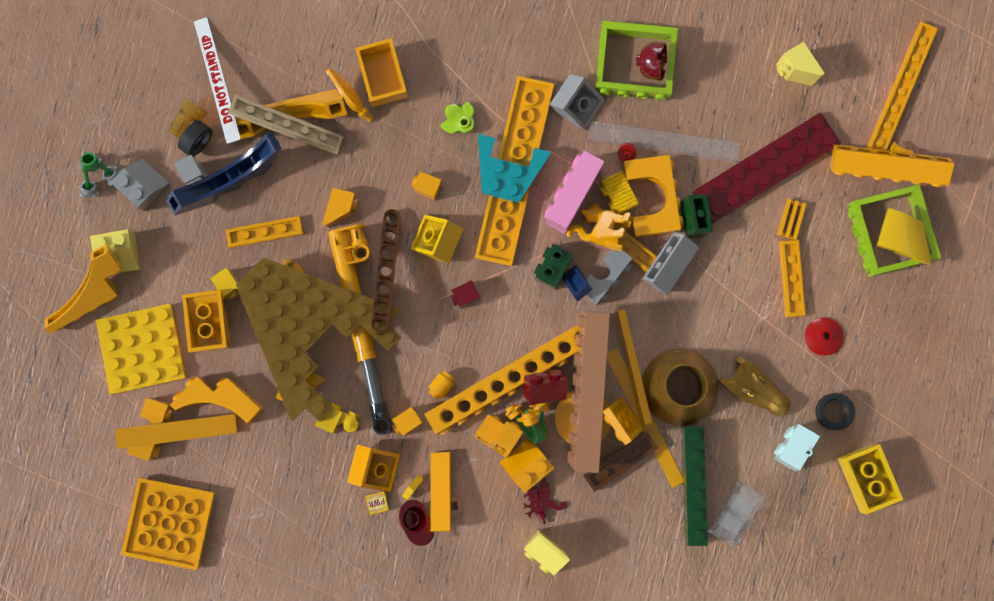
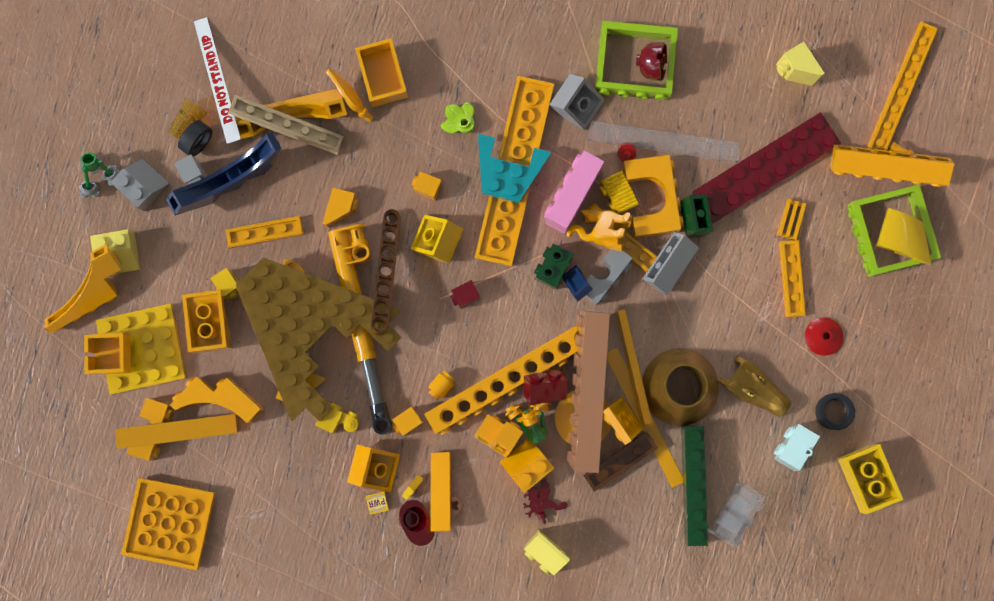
(110, 351): none -> light orange piece

